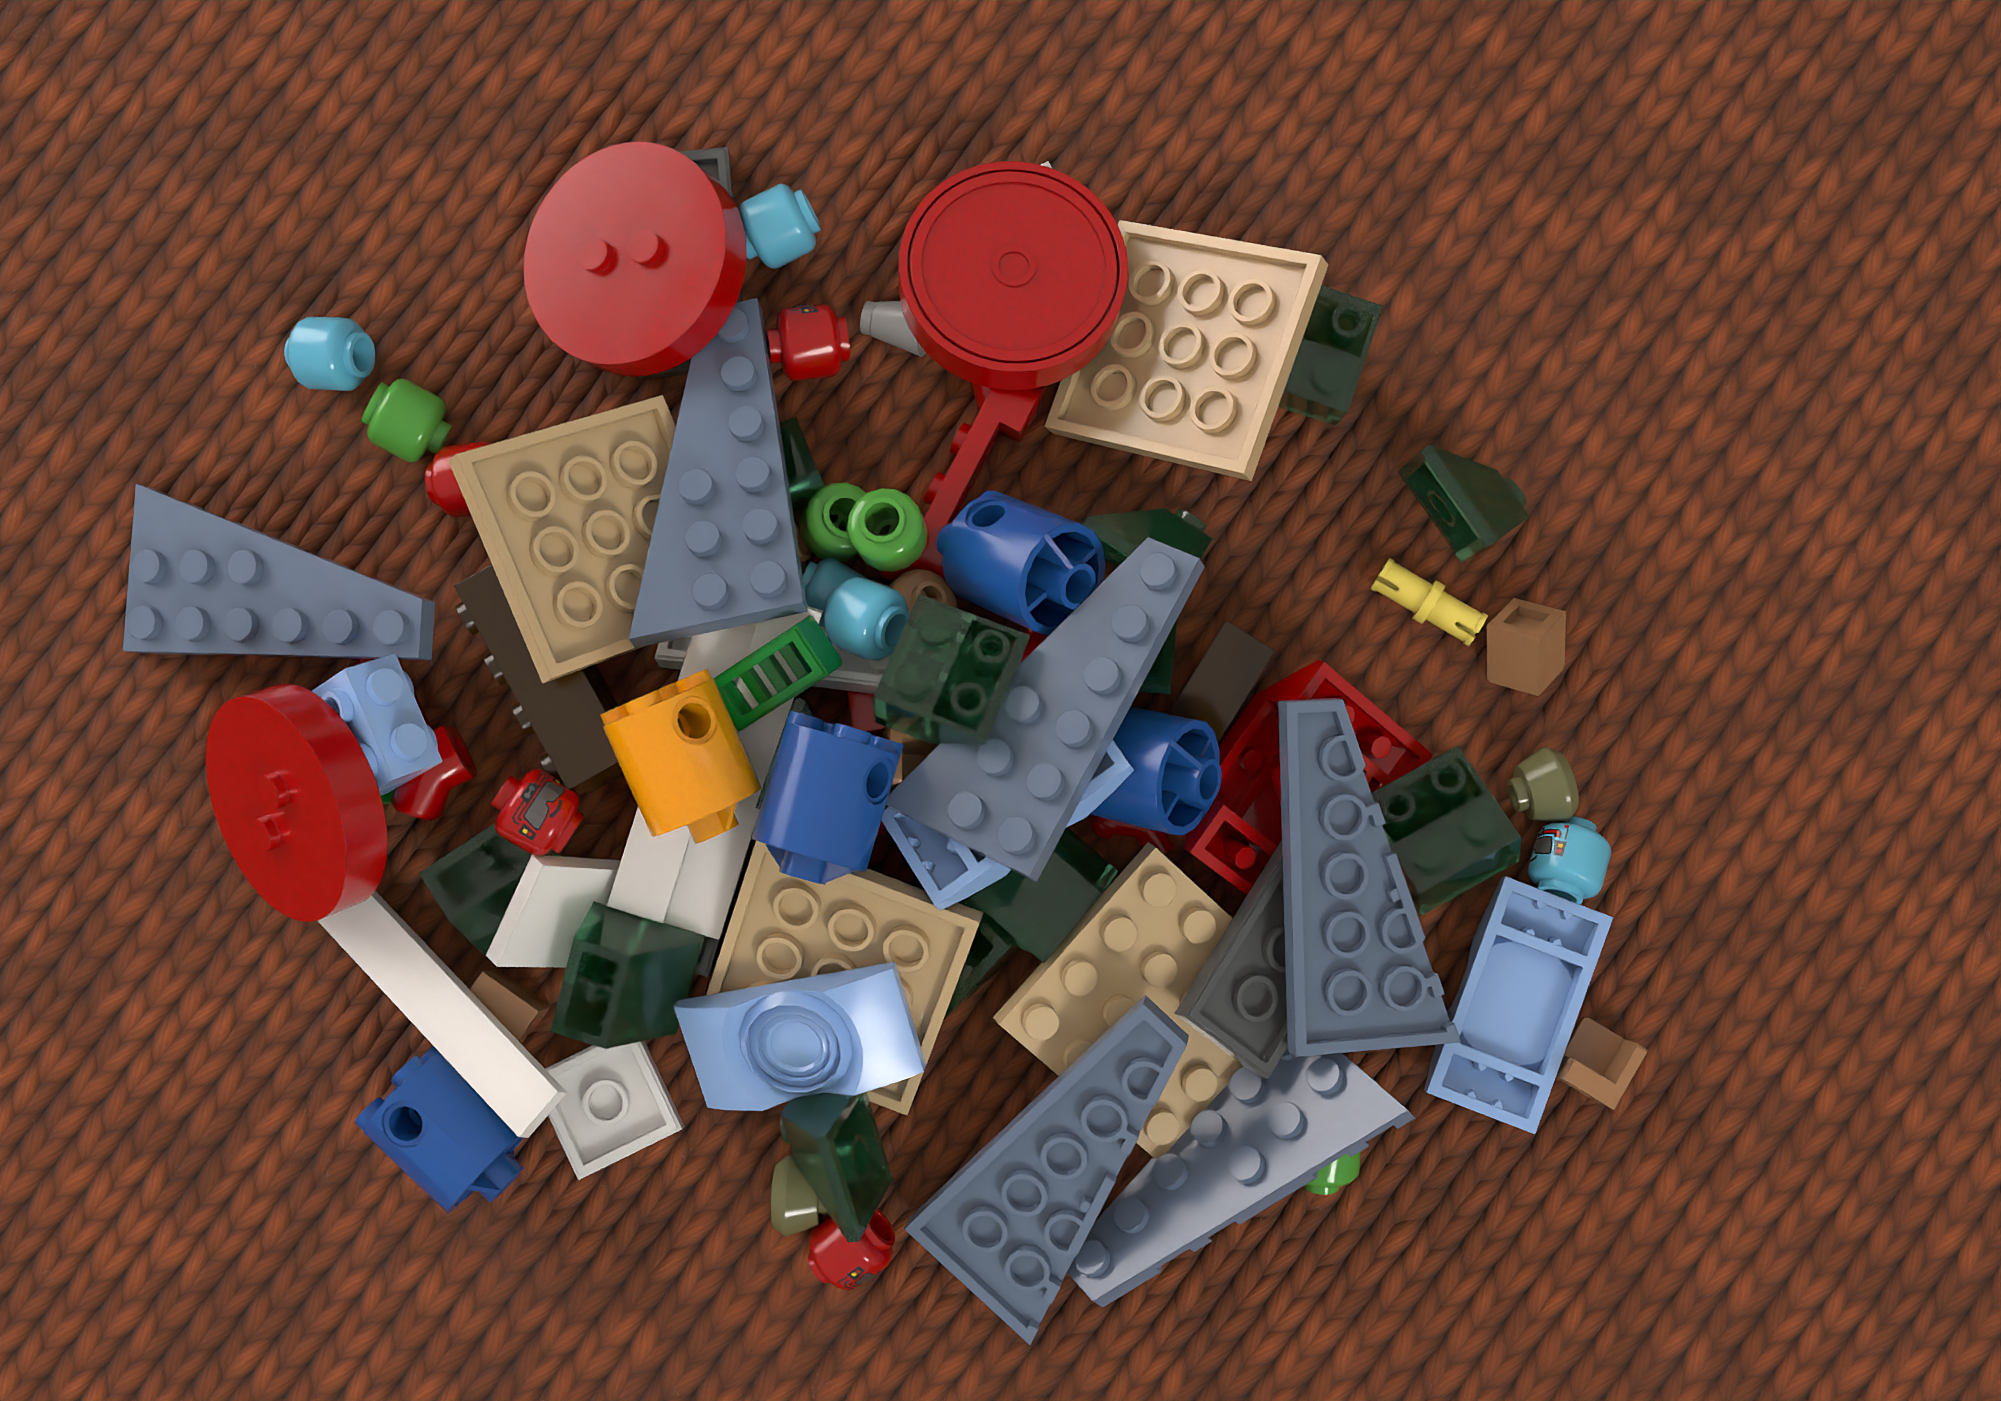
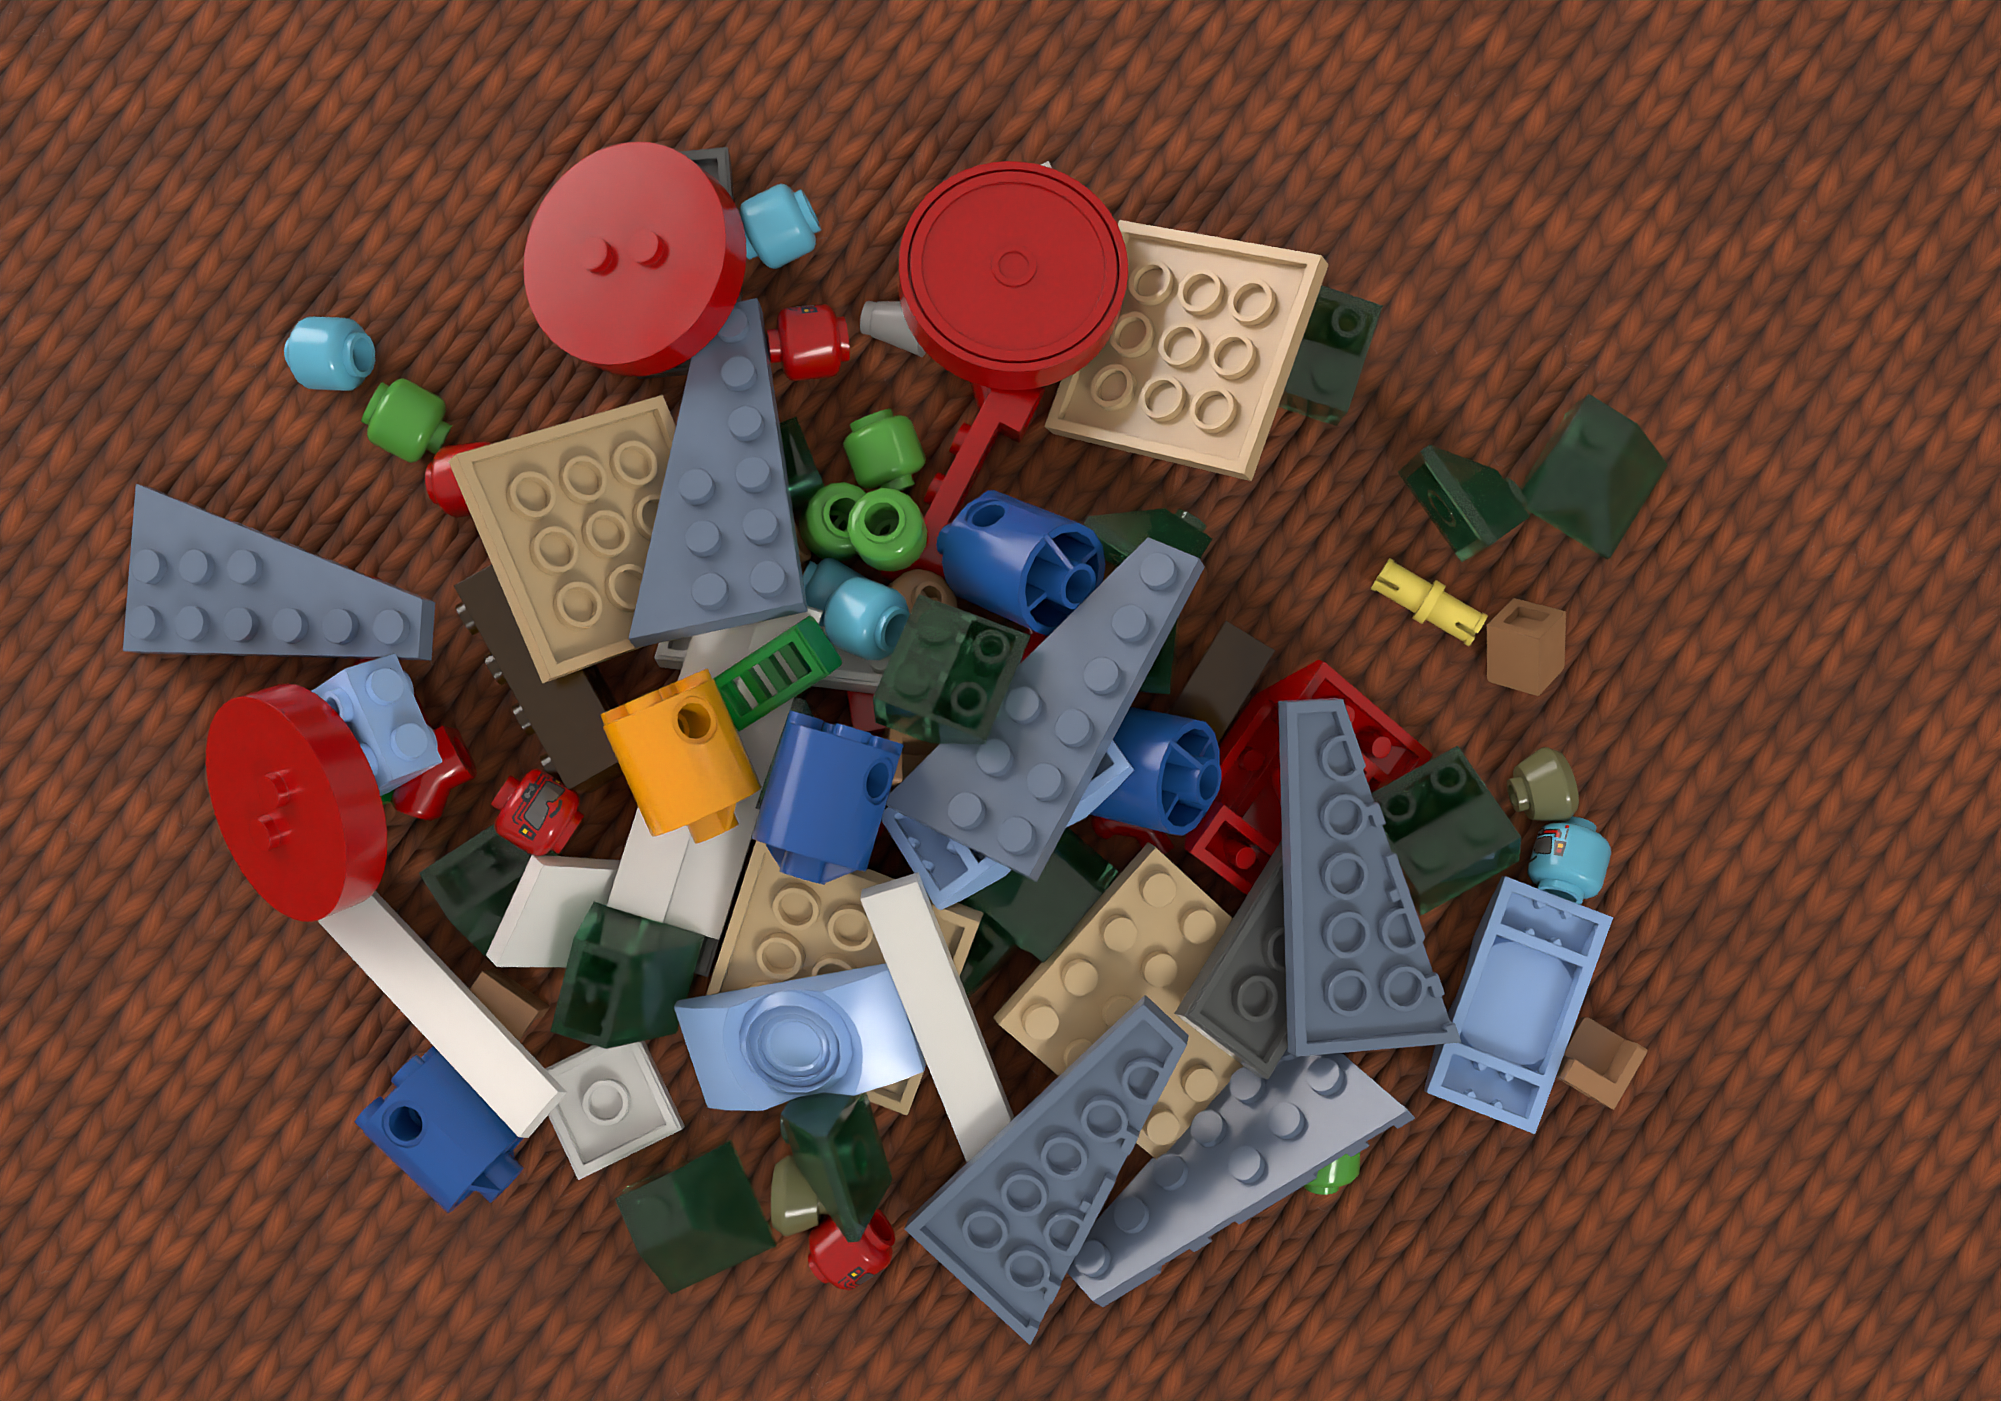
(696, 1218): none -> clear green slope
(884, 451): none -> bright green head
(938, 1010): none -> white tile
(1593, 475): none -> clear green slope

